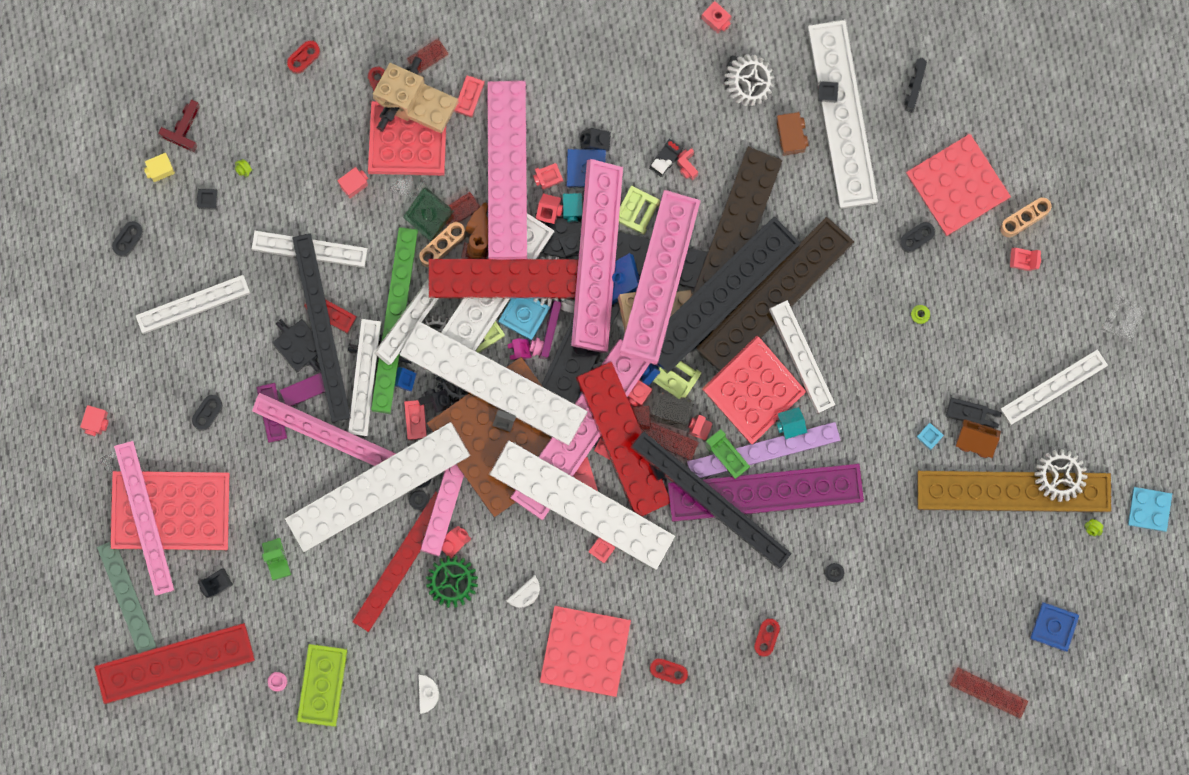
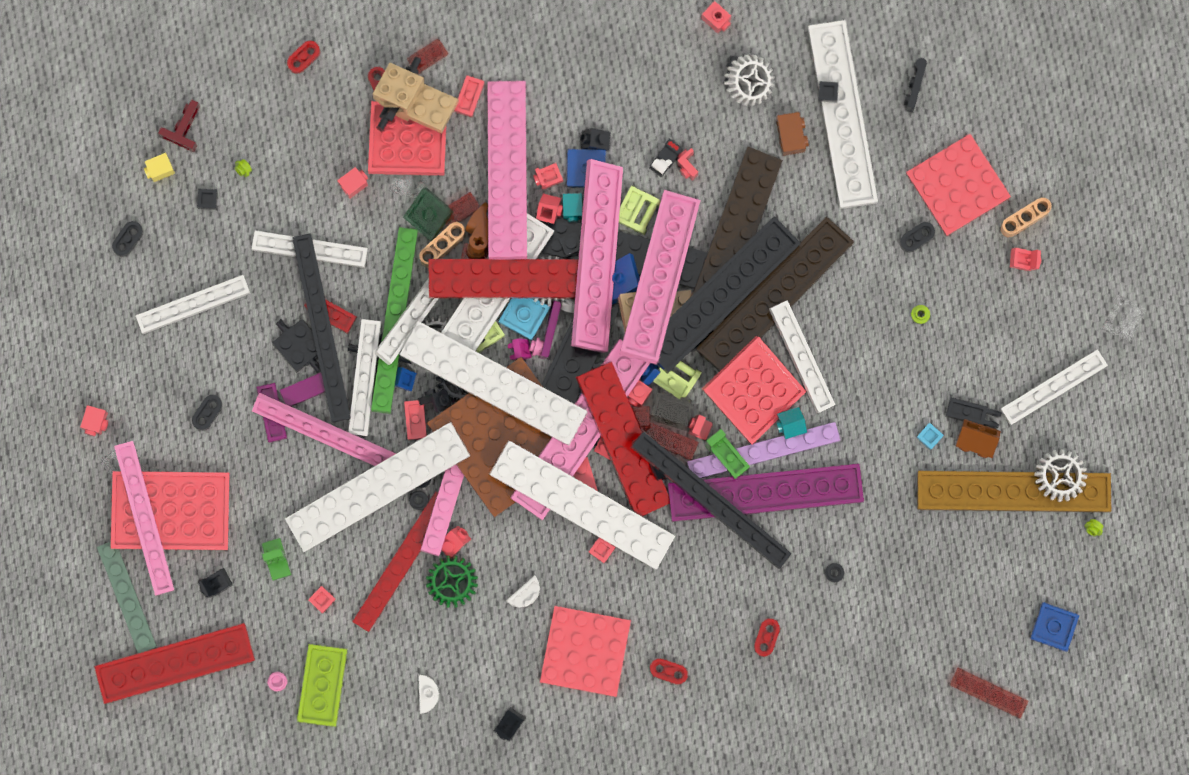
(322, 599): none -> coral plate
(504, 420): dark grey plate -> none
(509, 724): none -> black bracket
(1150, 509): medium azure plate -> none

